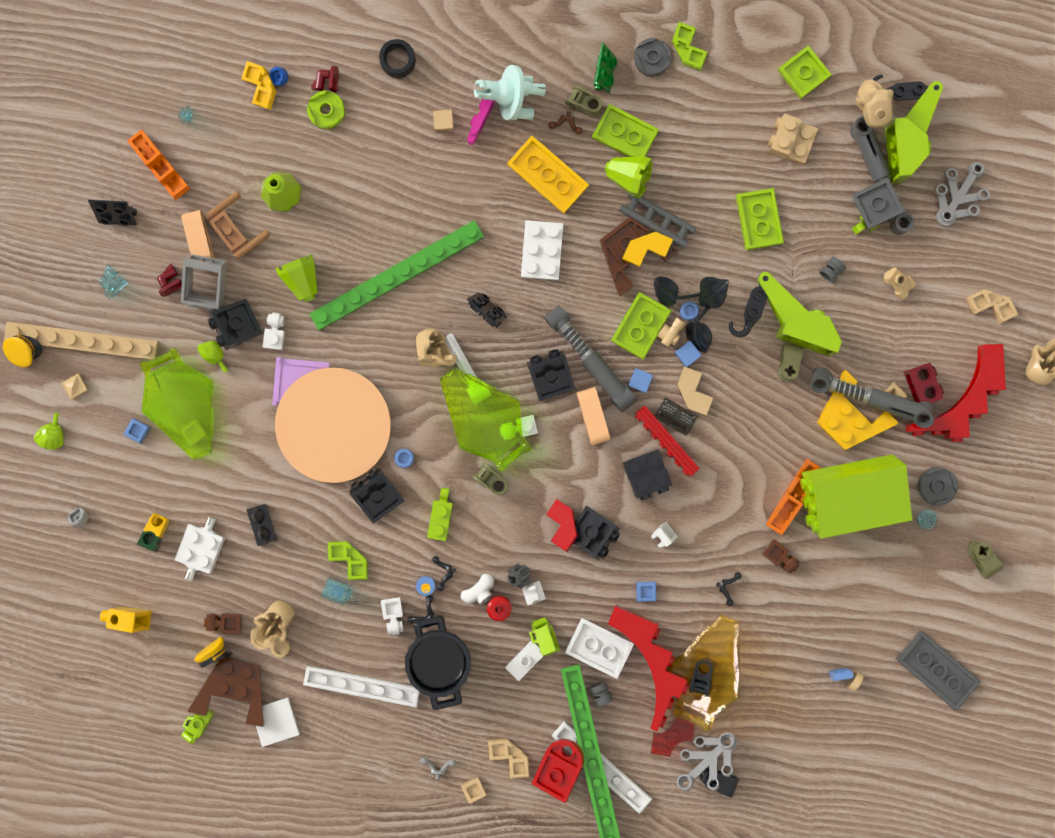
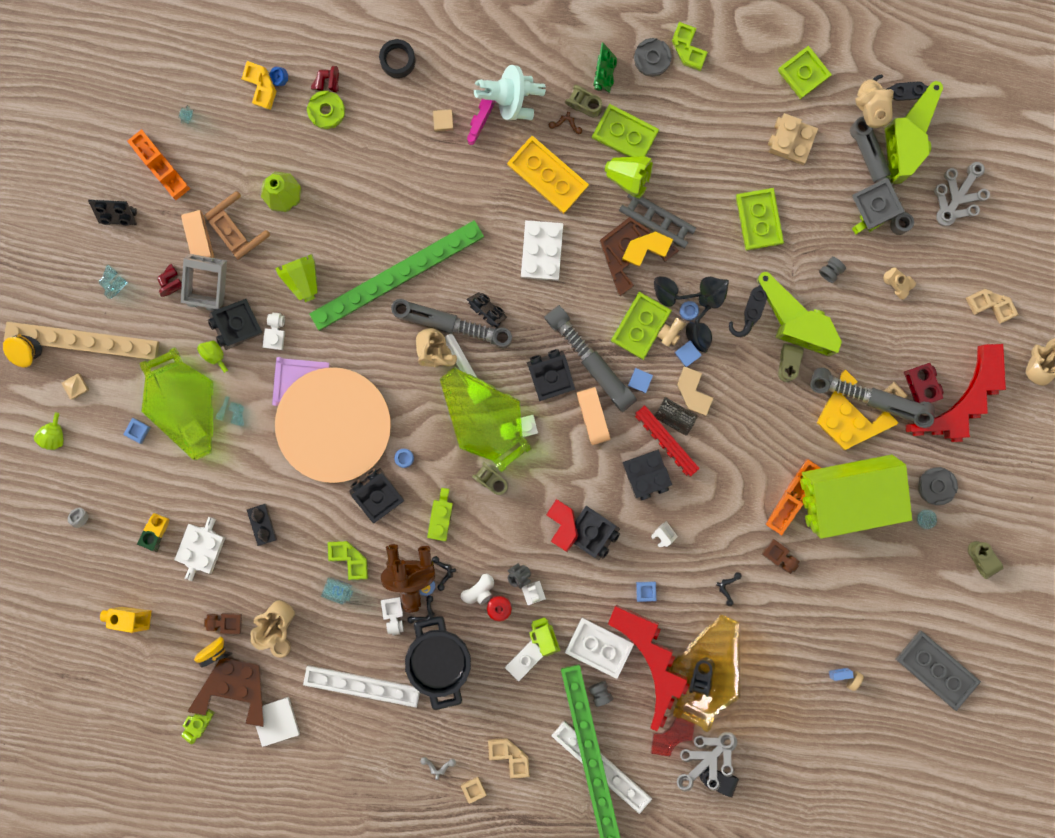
(237, 415): none -> clear light blue piece
(408, 576): none -> reddish brown piece
(449, 323): none -> dark grey piece
(558, 770): red tile -> none

